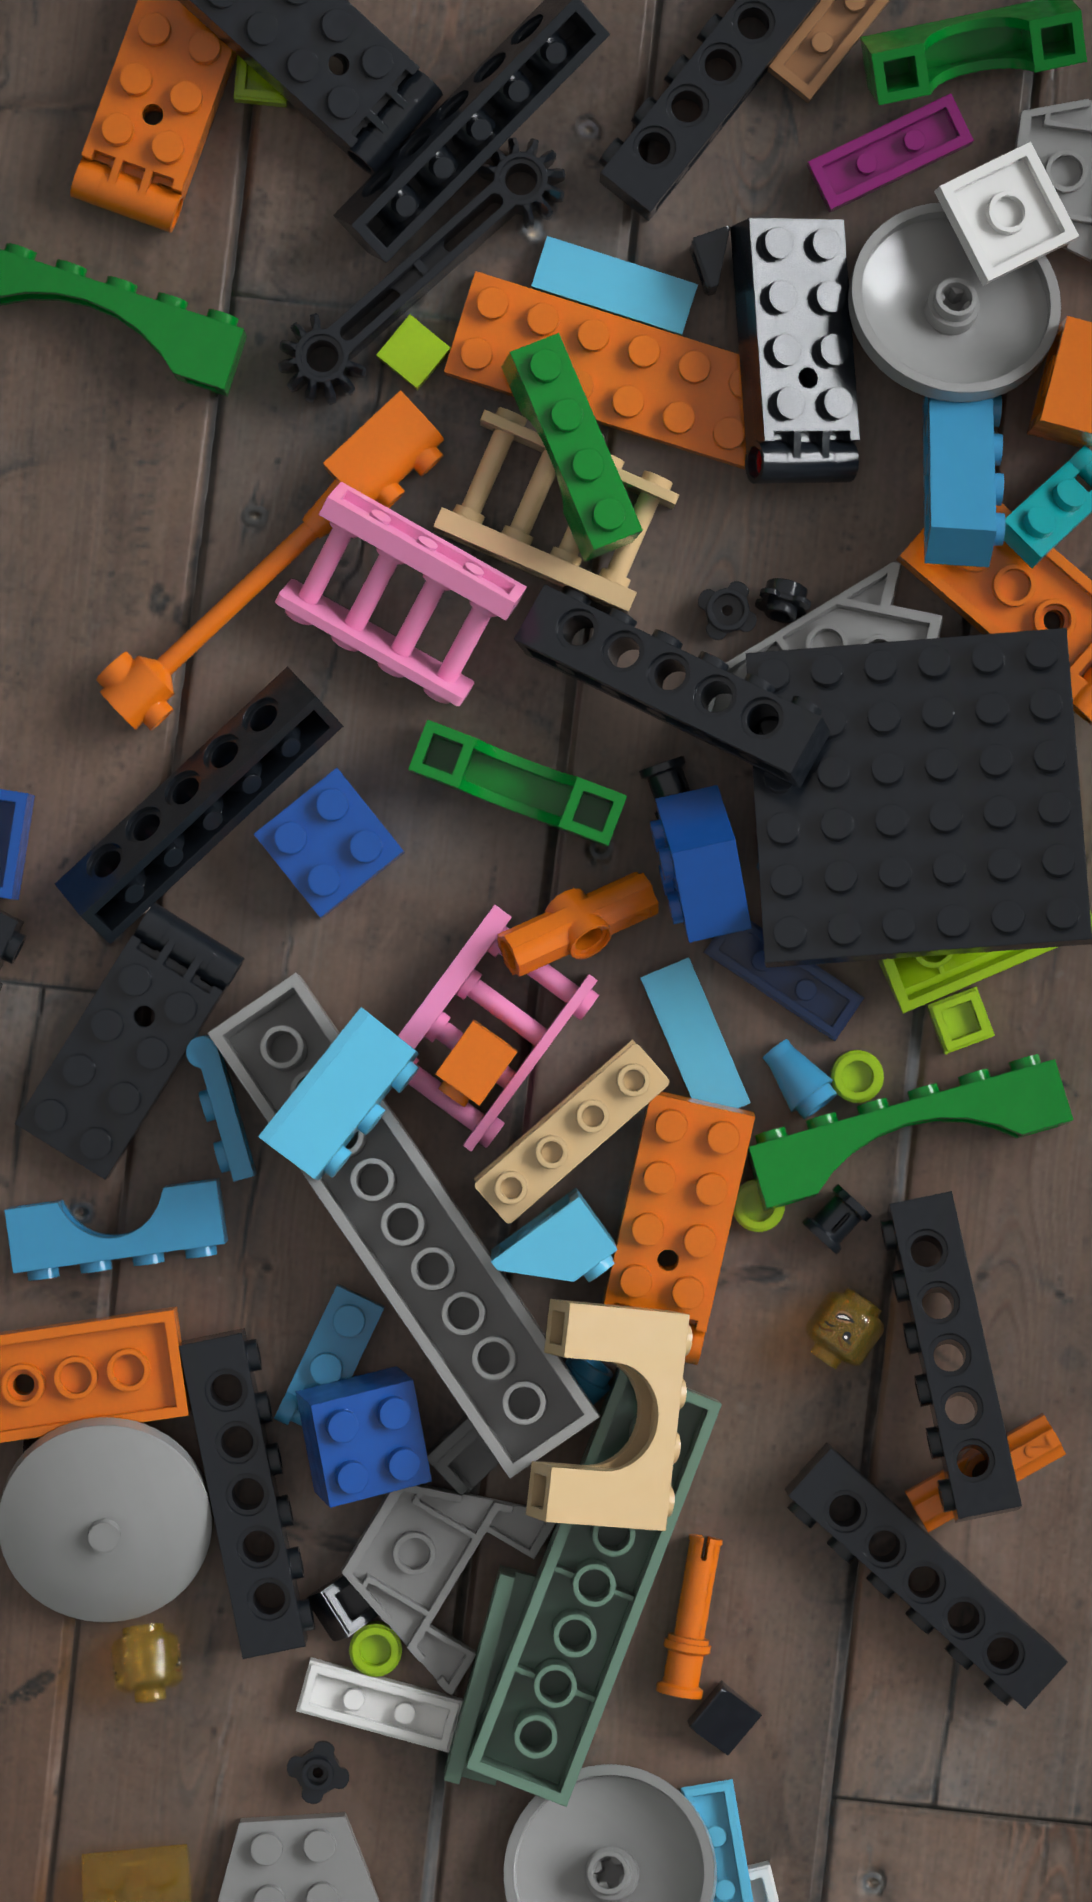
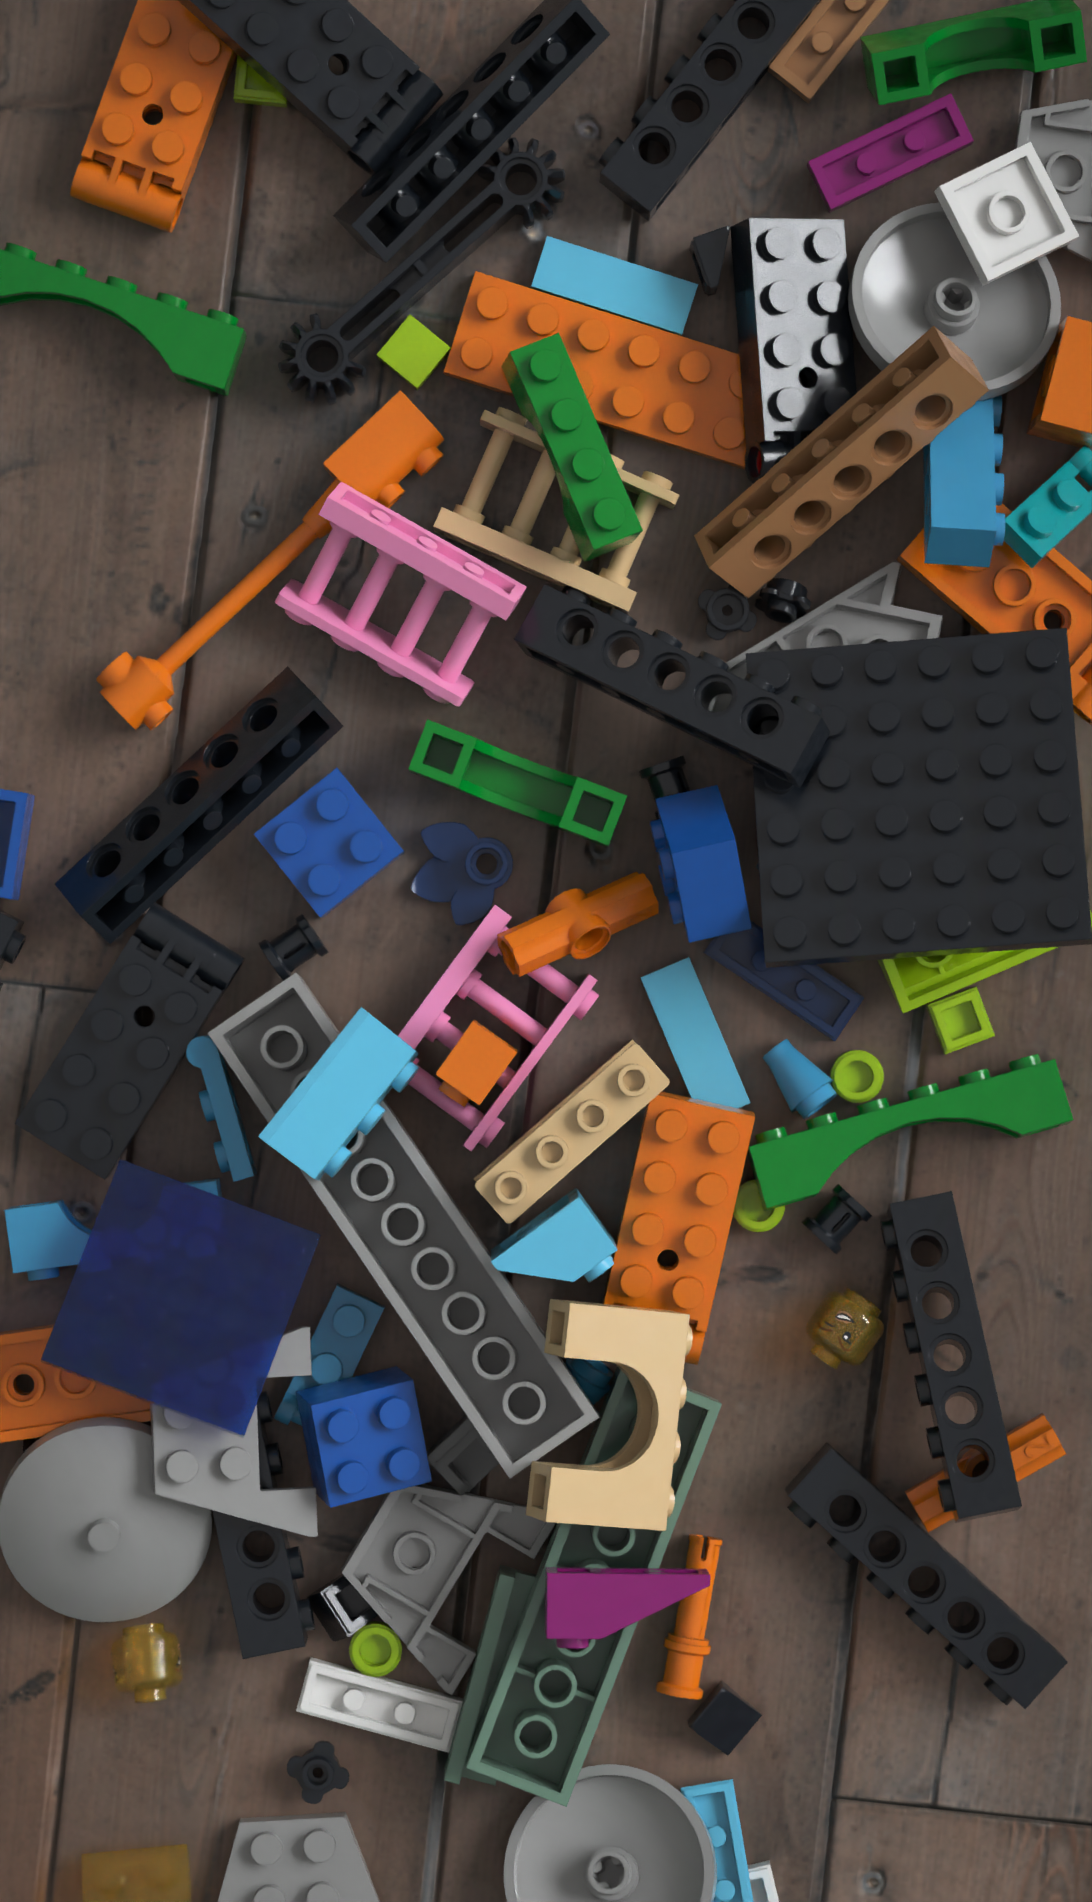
(181, 1298): none -> clear blue plate
(222, 1469): none -> light grey wing
(293, 947): none -> black bush
(454, 874): none -> dark blue plate
(601, 1601): none -> magenta slope
(841, 462): none -> medium nougat brick

